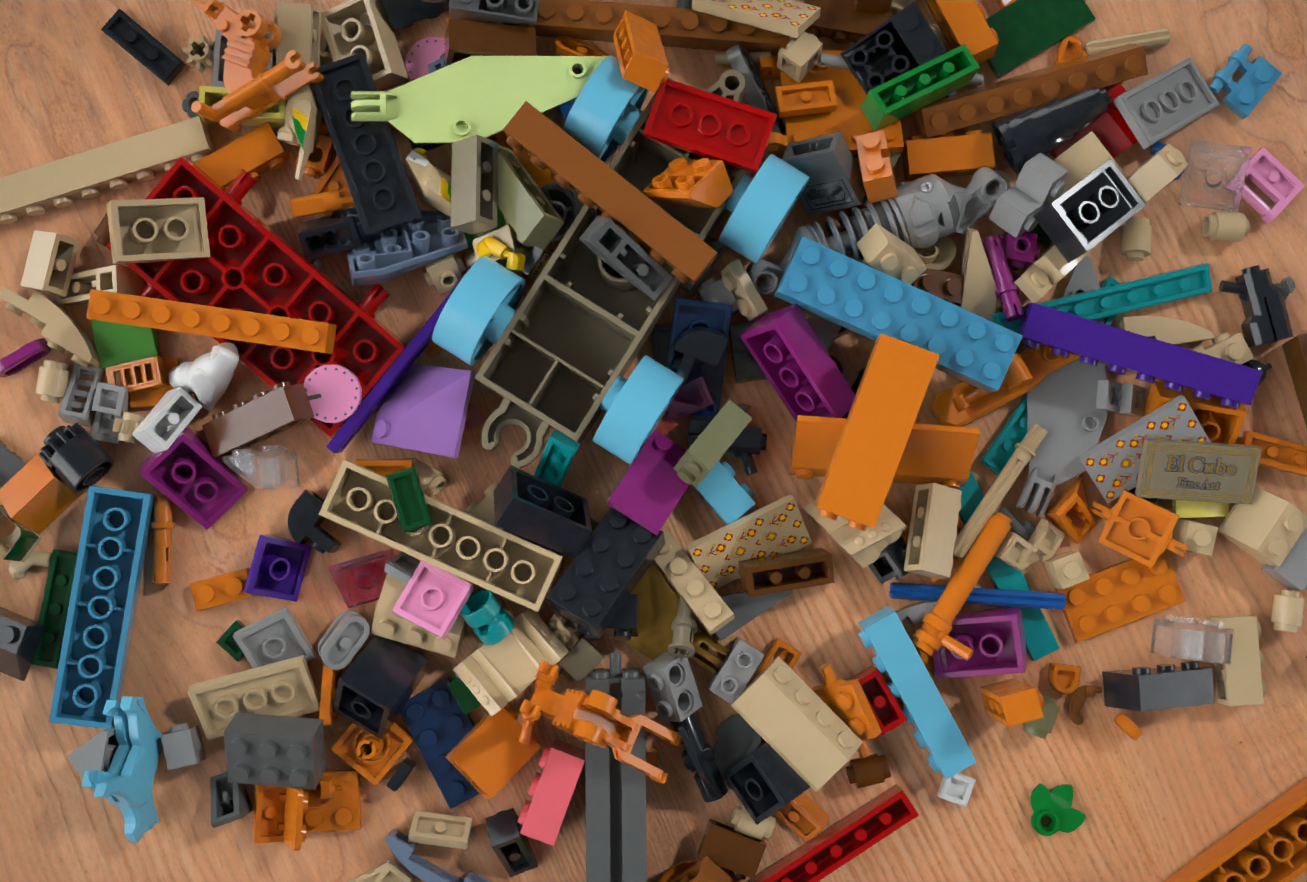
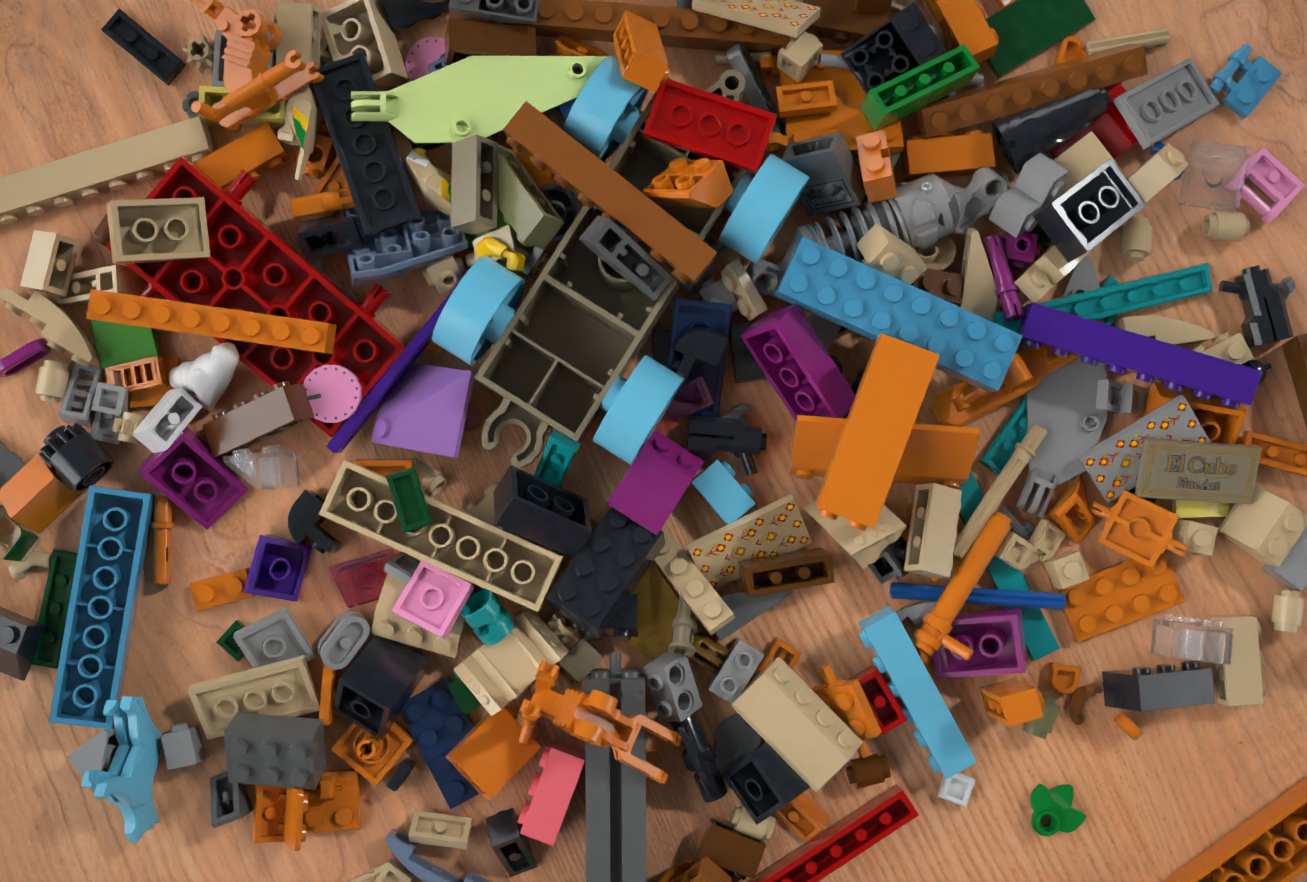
(712, 443): olive brick -> none

